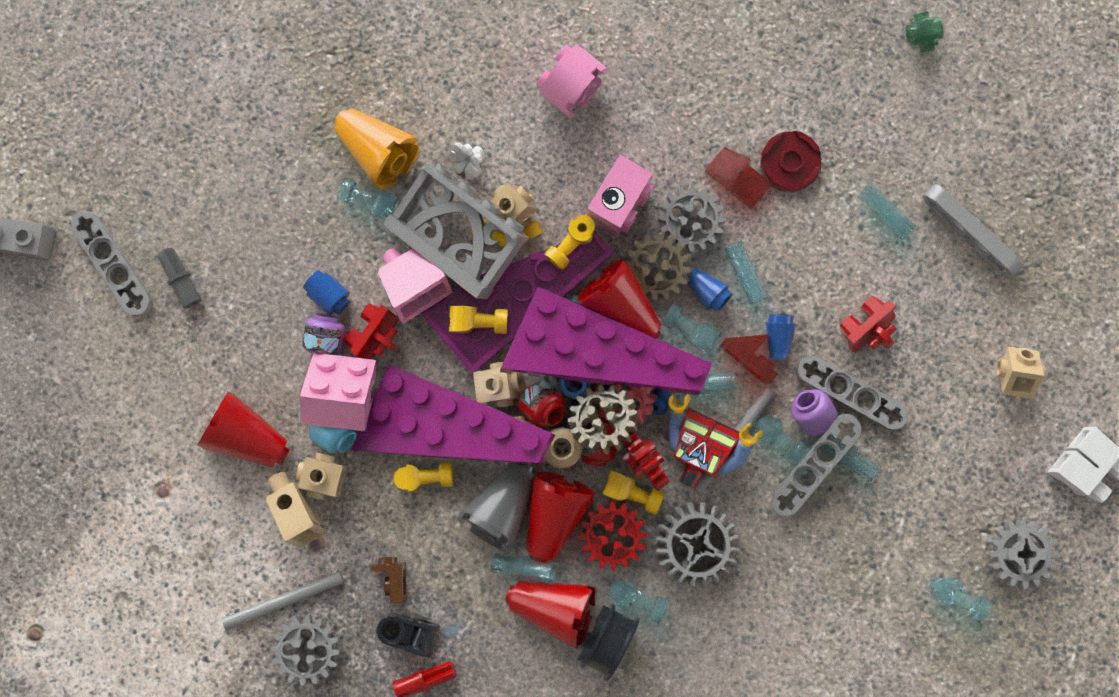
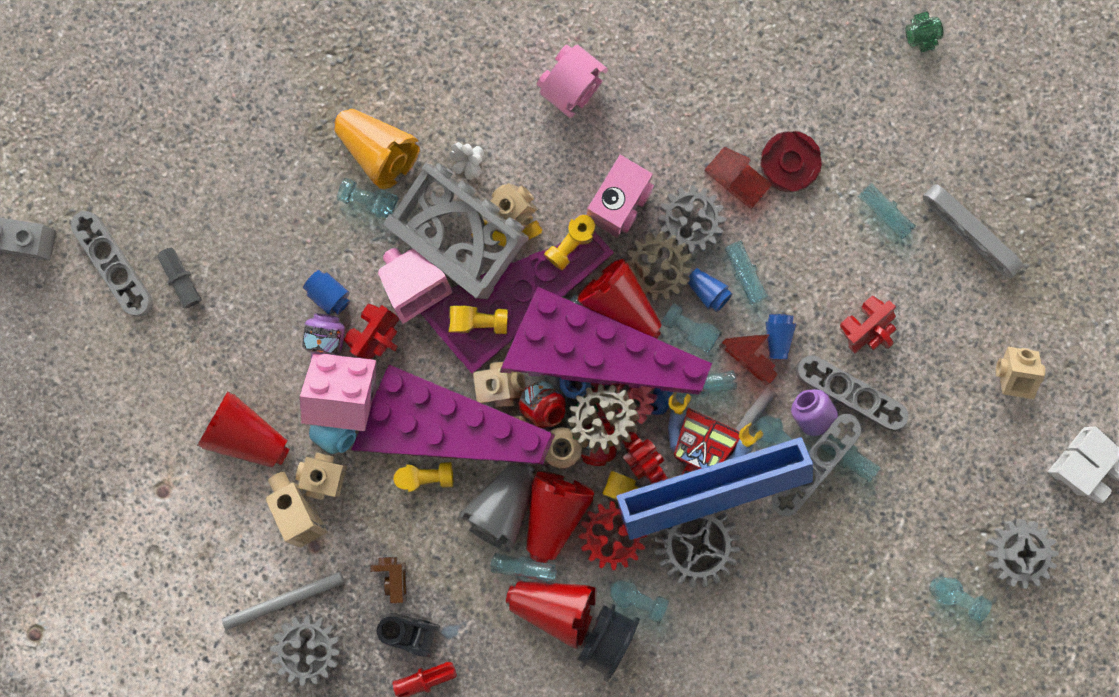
(715, 488): none -> blue brick

